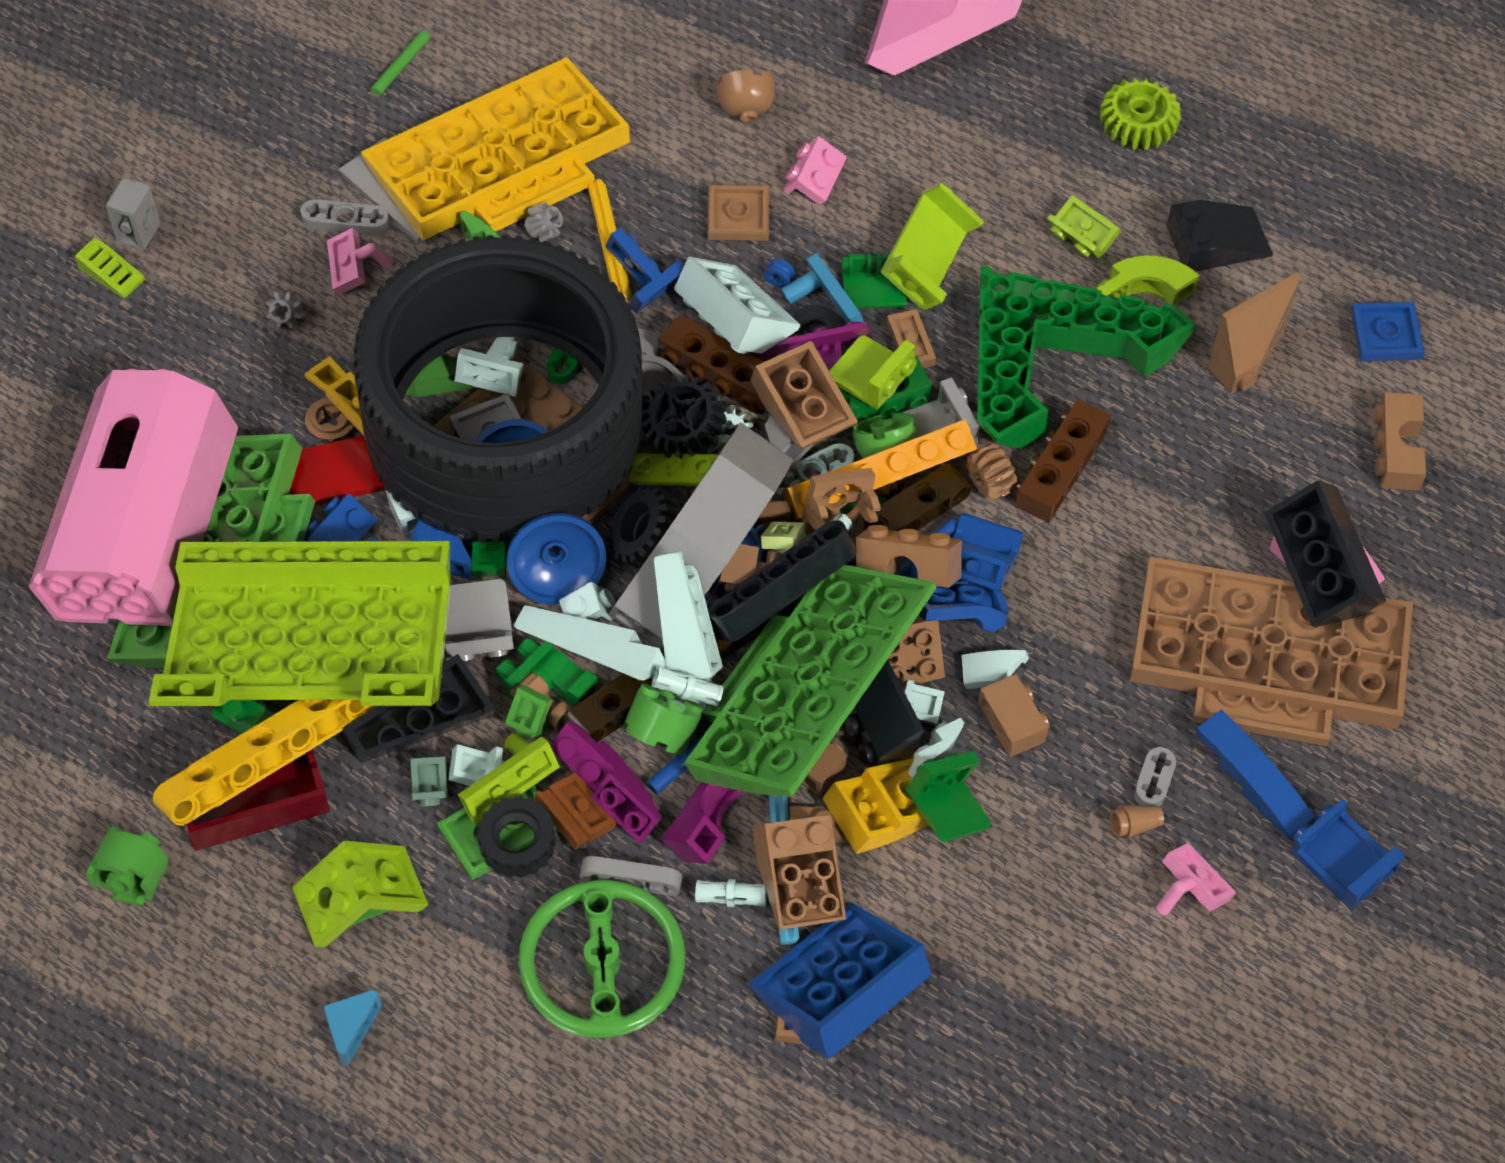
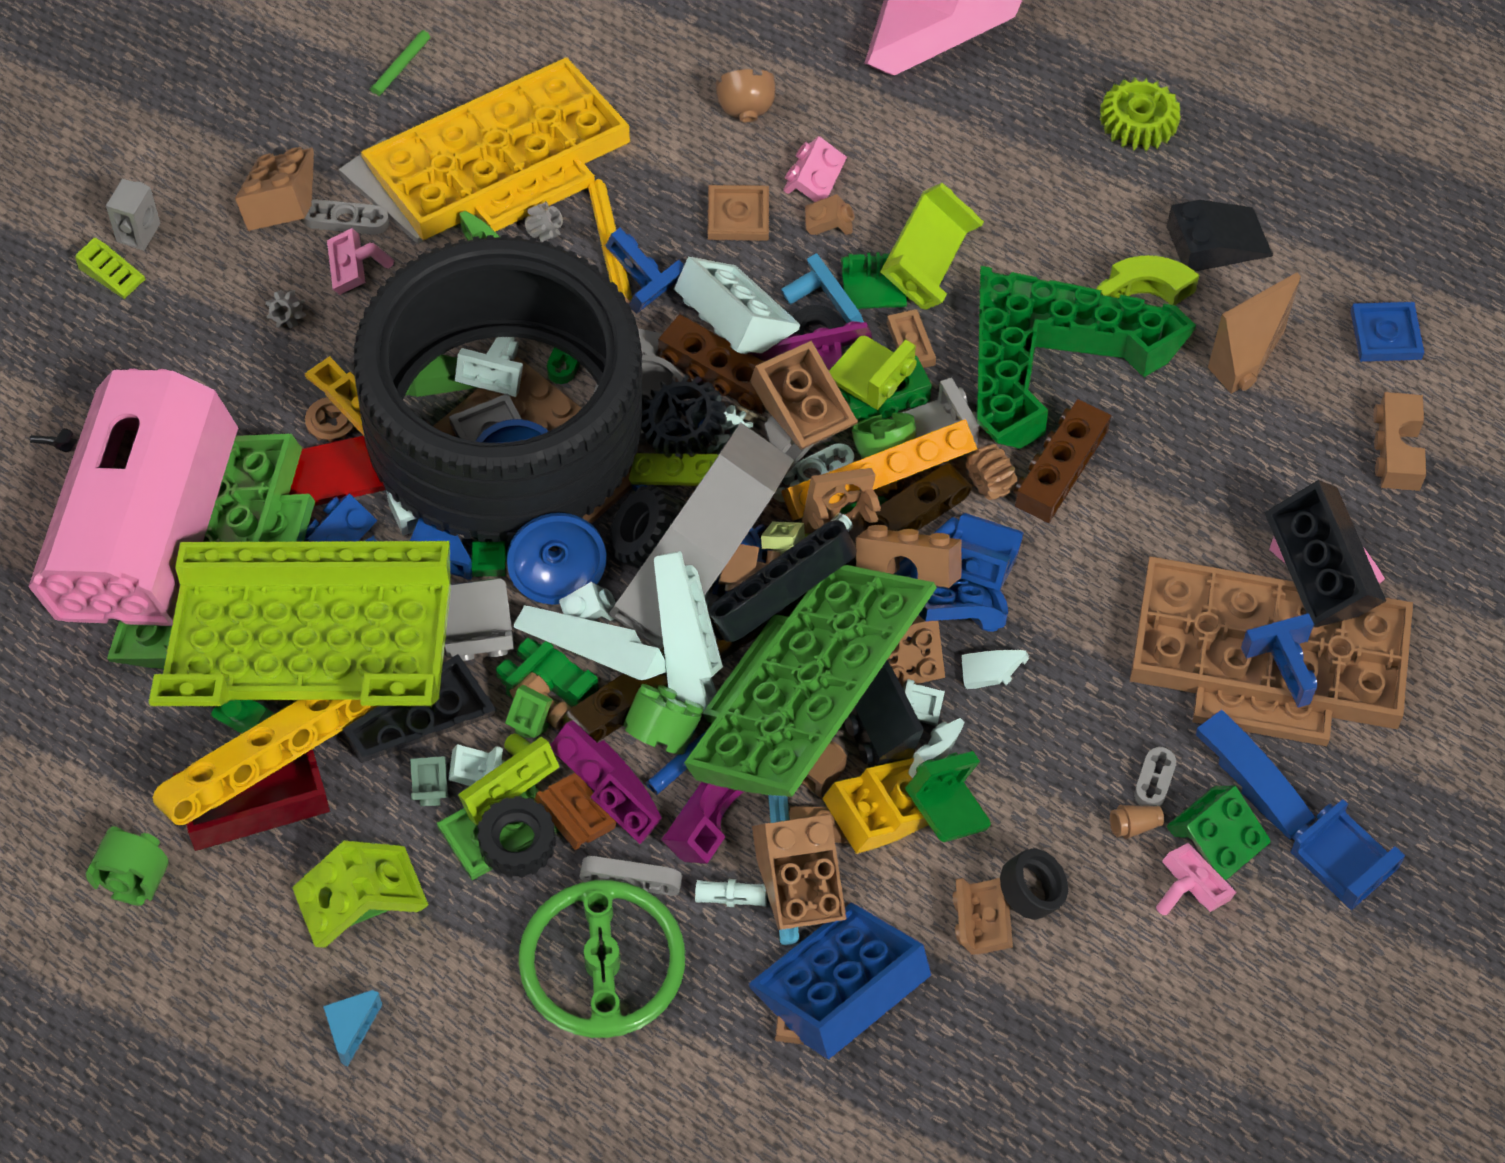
(62, 442): none -> black hand
(277, 189): none -> medium nougat slope
(687, 686): light aqua pin -> none
(775, 512): medium nougat plate -> none
(779, 273): blue bush -> none
(829, 214): none -> medium nougat bracket
(982, 916): none -> medium nougat bracket
(1013, 715): medium nougat brick -> none
(1019, 895): none -> black tyre
(1084, 227): lime bracket -> none
(1222, 829): none -> green bracket
(1284, 643): none -> blue bracket

